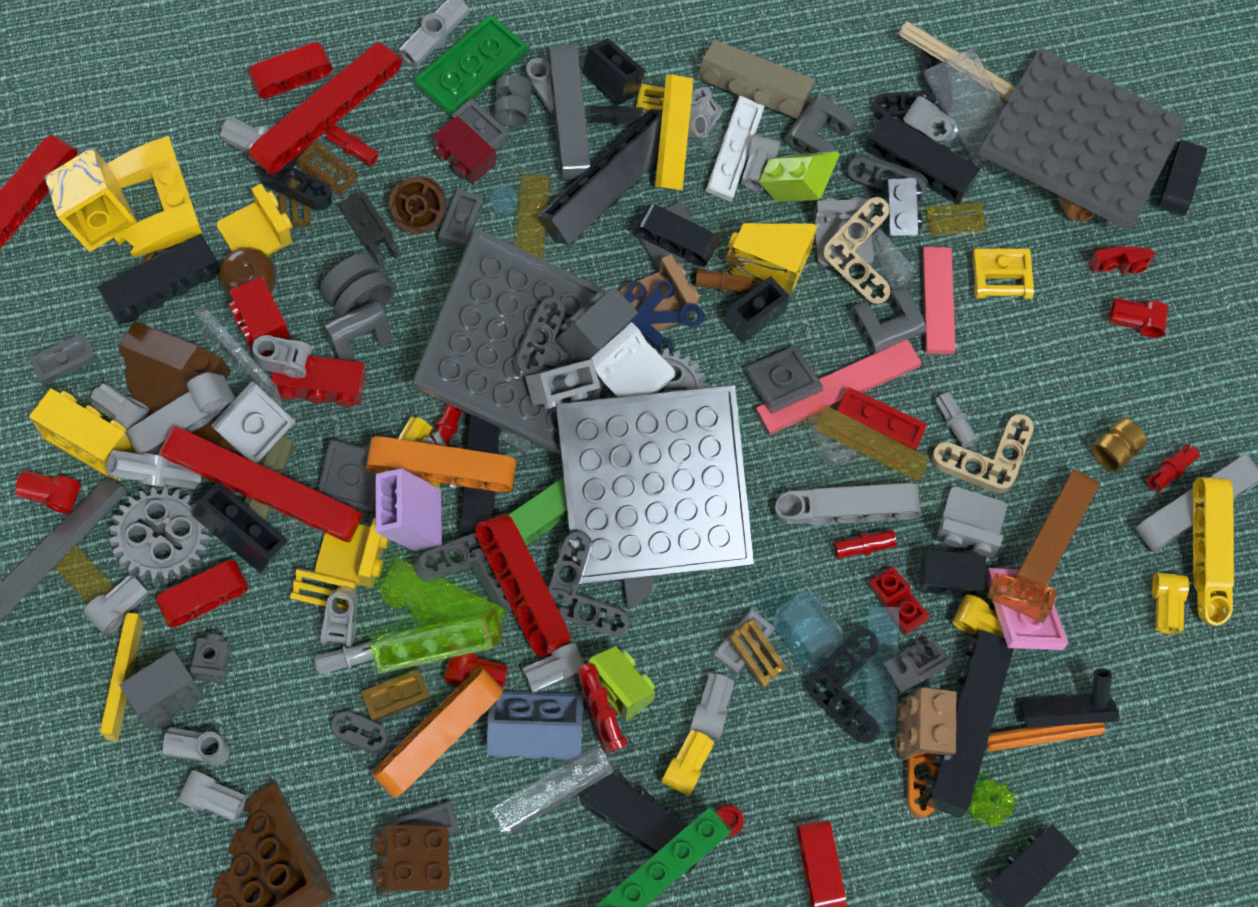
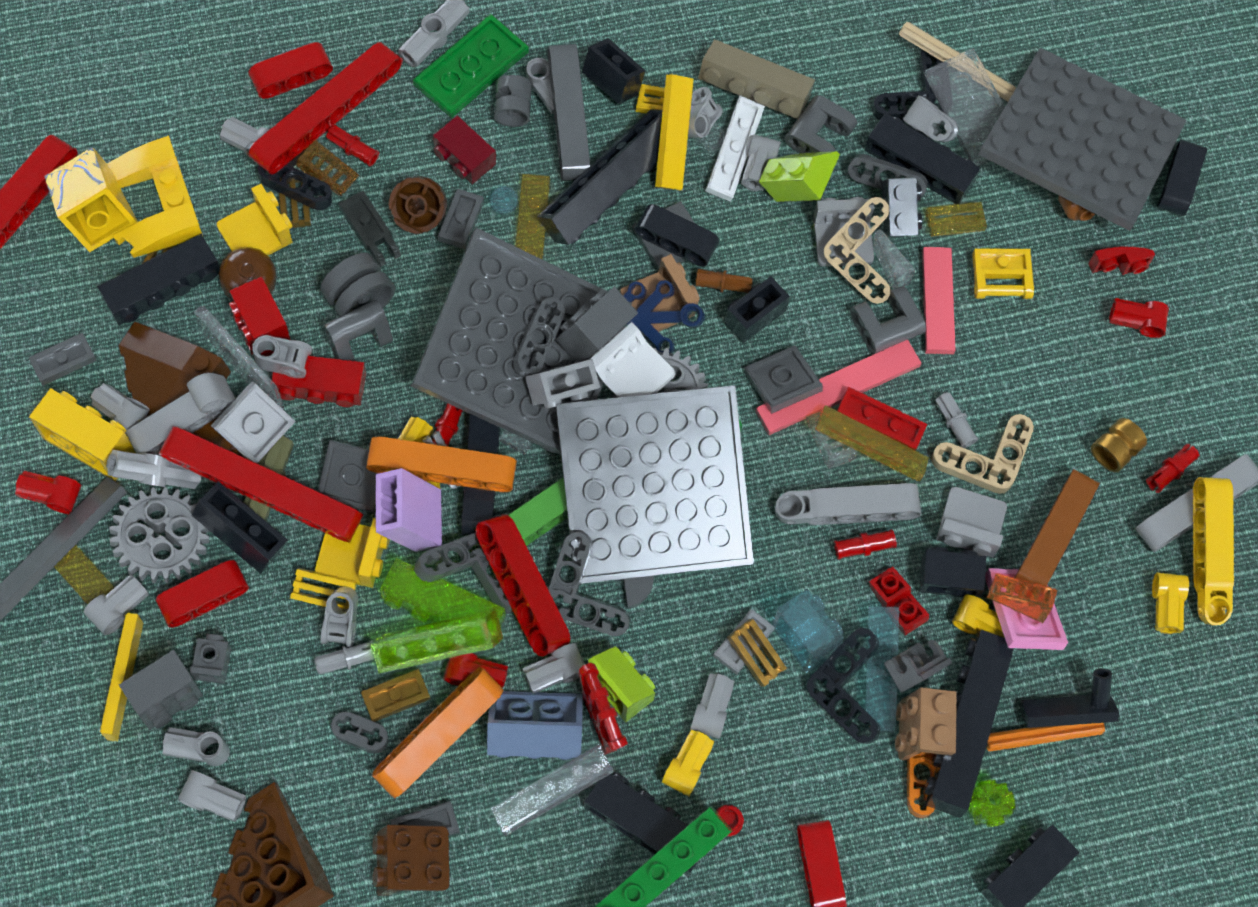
(482, 123): dark grey plate -> none
(616, 114): black axle -> none
(771, 251): yellow slope -> none

